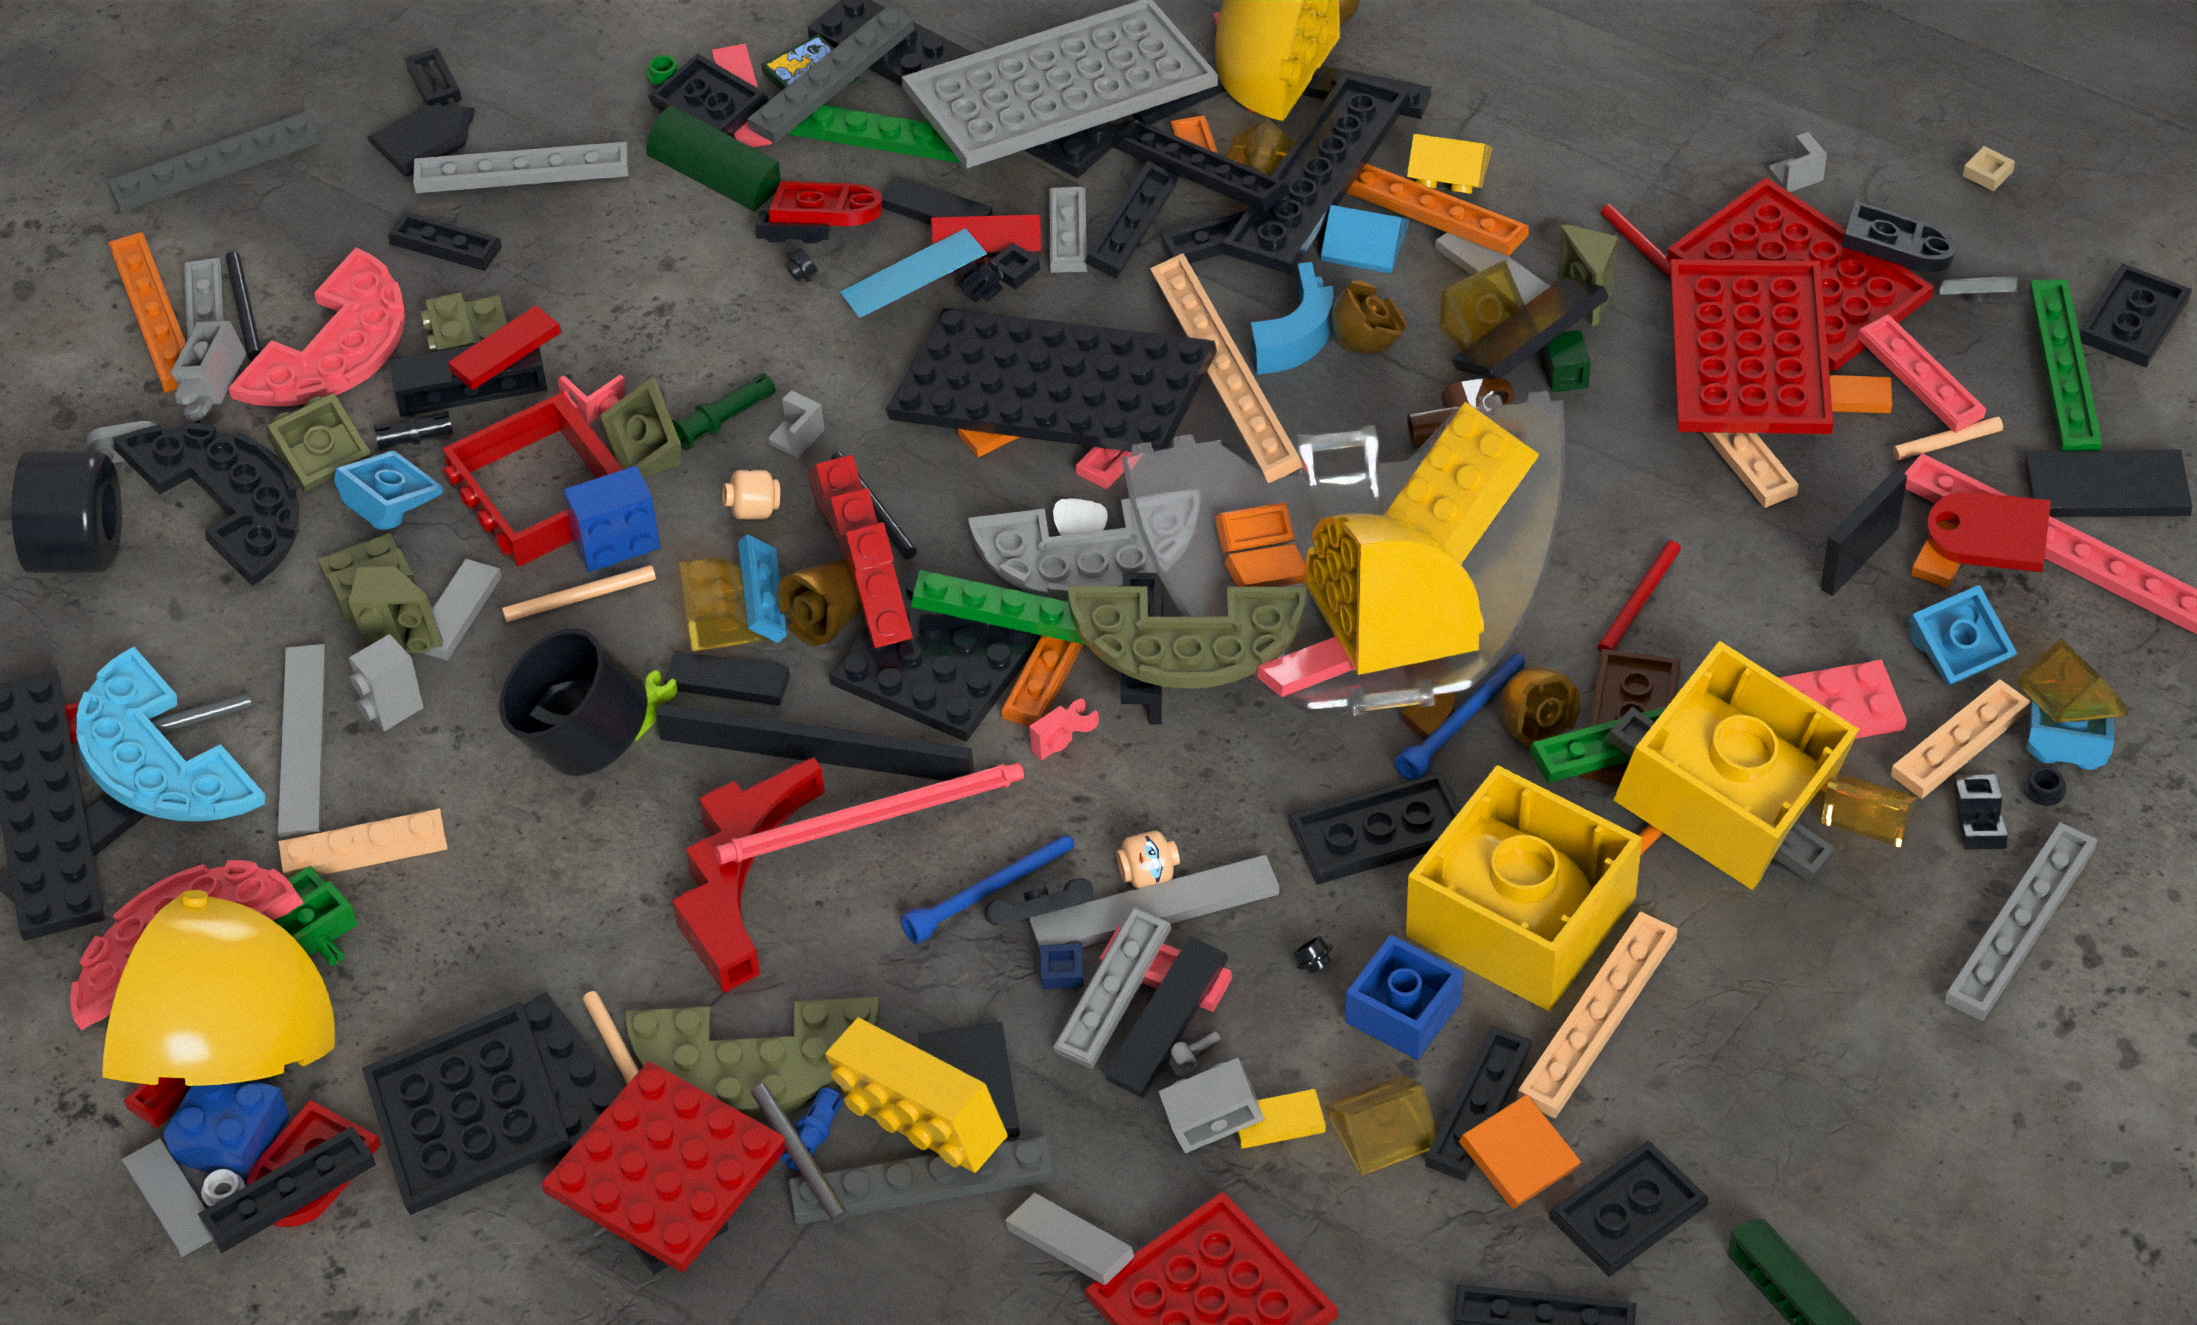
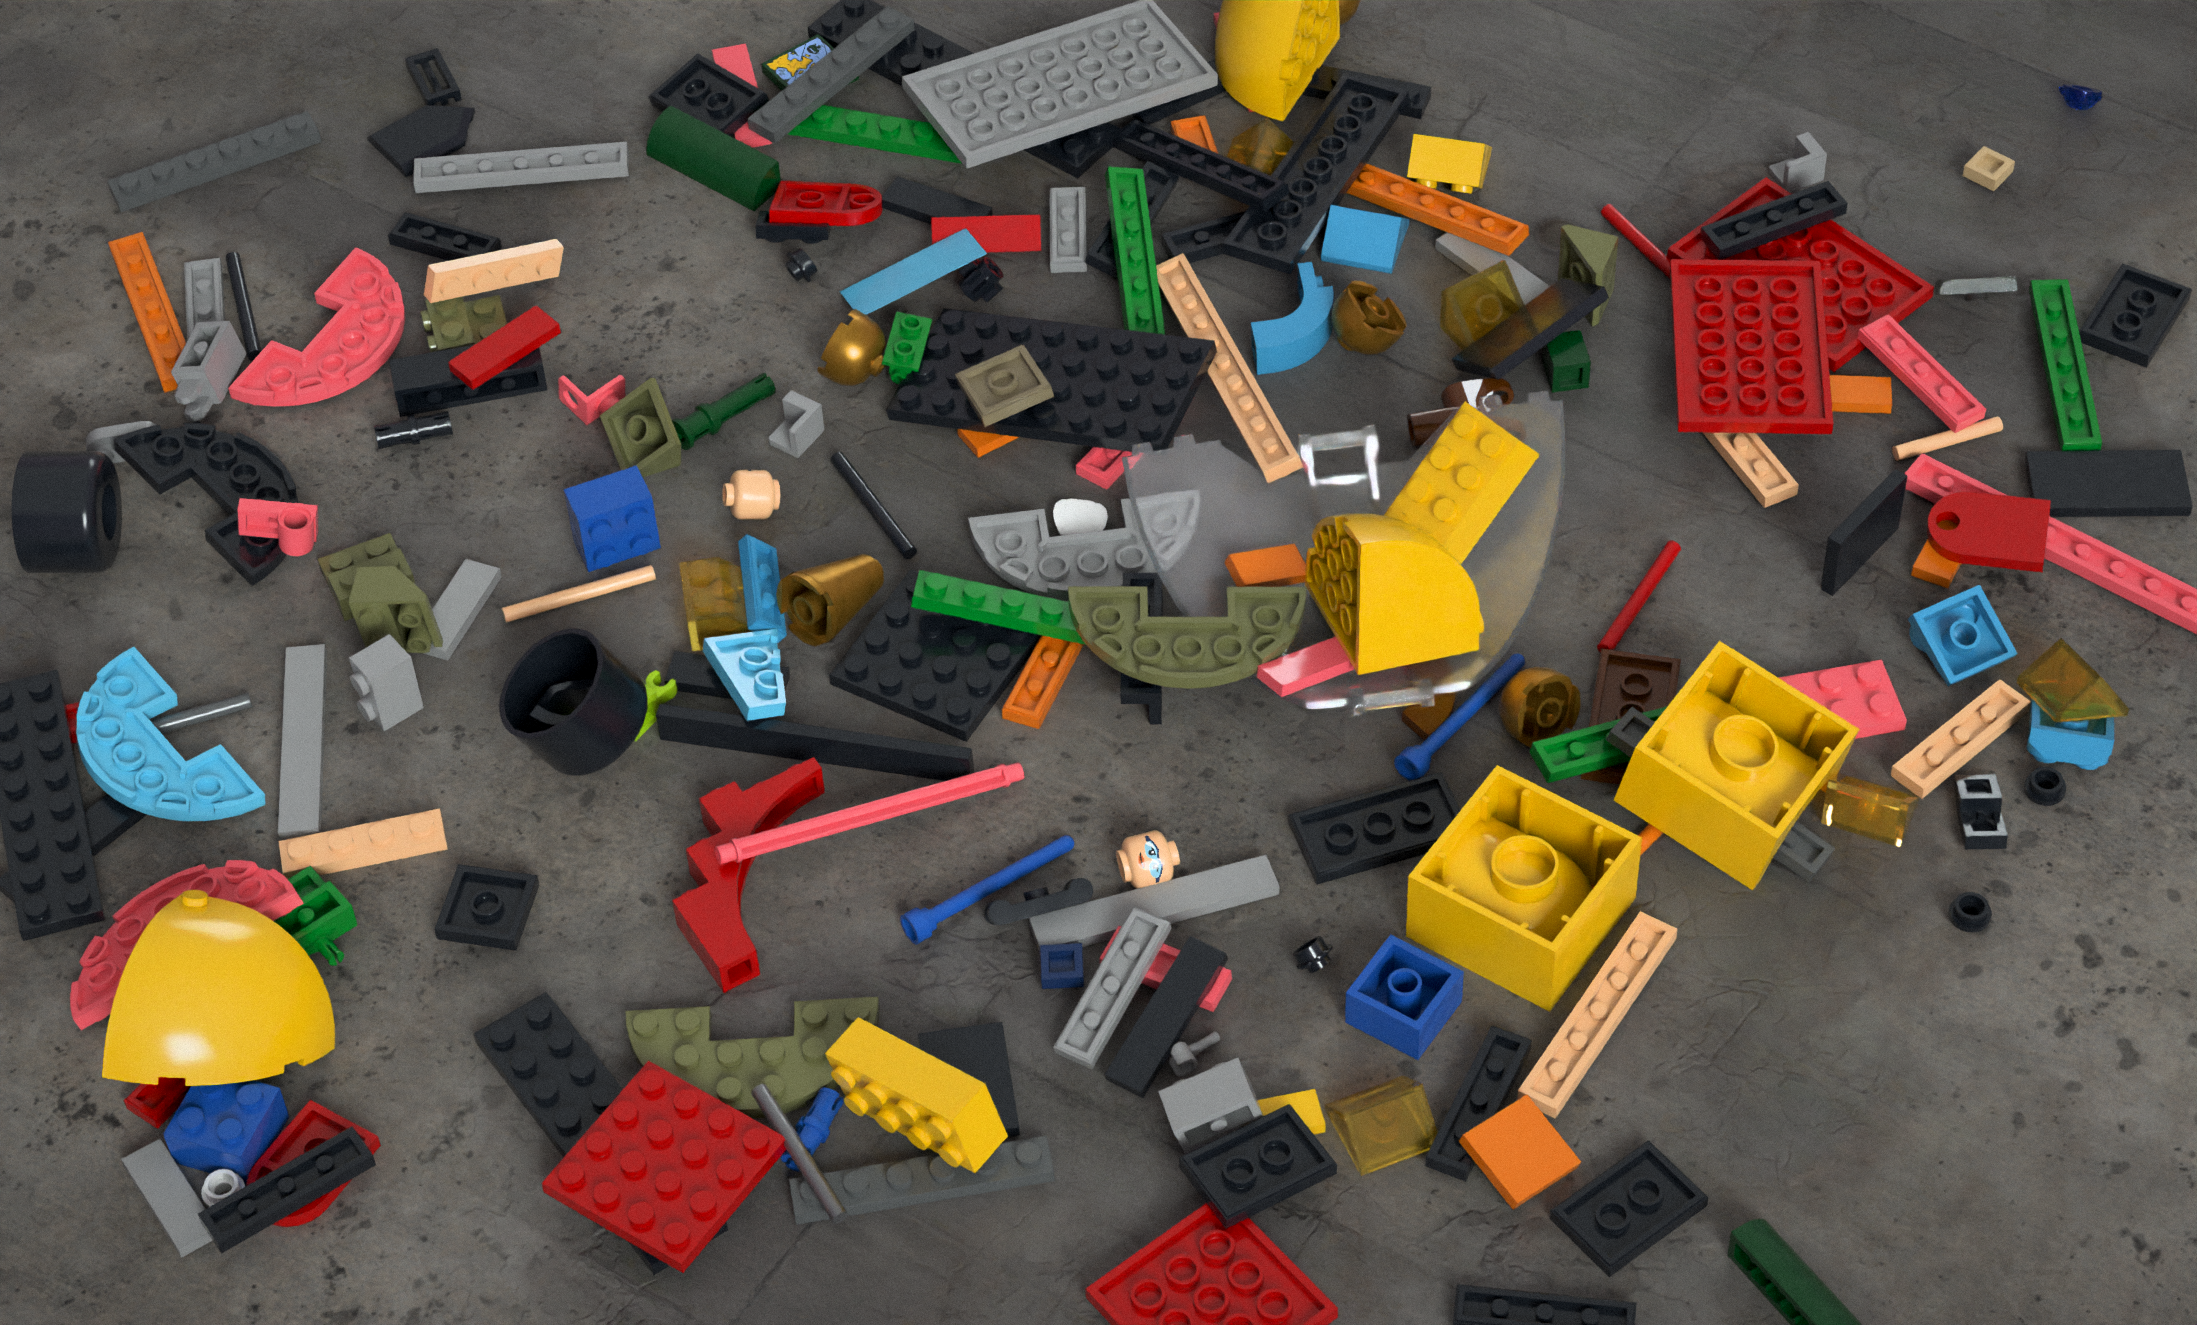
(289, 522): none -> coral plate
(316, 440): olive plate -> none
(384, 488): dark azure slope -> none
(466, 1108): black plate -> none
(487, 907): none -> black plate
(493, 270): none -> light nougat plate
(512, 435): red window -> none
(610, 1035): light nougat bar -> none
(661, 69): green plate -> none
(750, 671): none -> medium azure wing
(854, 351): none -> pearl gold cylinder
(864, 547): red arch -> none
(906, 345): none -> green hinge
(1004, 385): none -> dark tan plate
(1016, 265): black plate -> none
(1055, 729): coral plate -> none
(1069, 1238): light grey tile -> none
(1134, 250): none -> green plate
(1254, 527): orange tile -> none
(1257, 1166): none -> black tile
(1773, 220): none -> black plate
(1898, 238): black tile -> none
(1972, 904): none -> black plate
(2020, 922): light grey plate -> none
(2080, 96): none -> clear blue animal

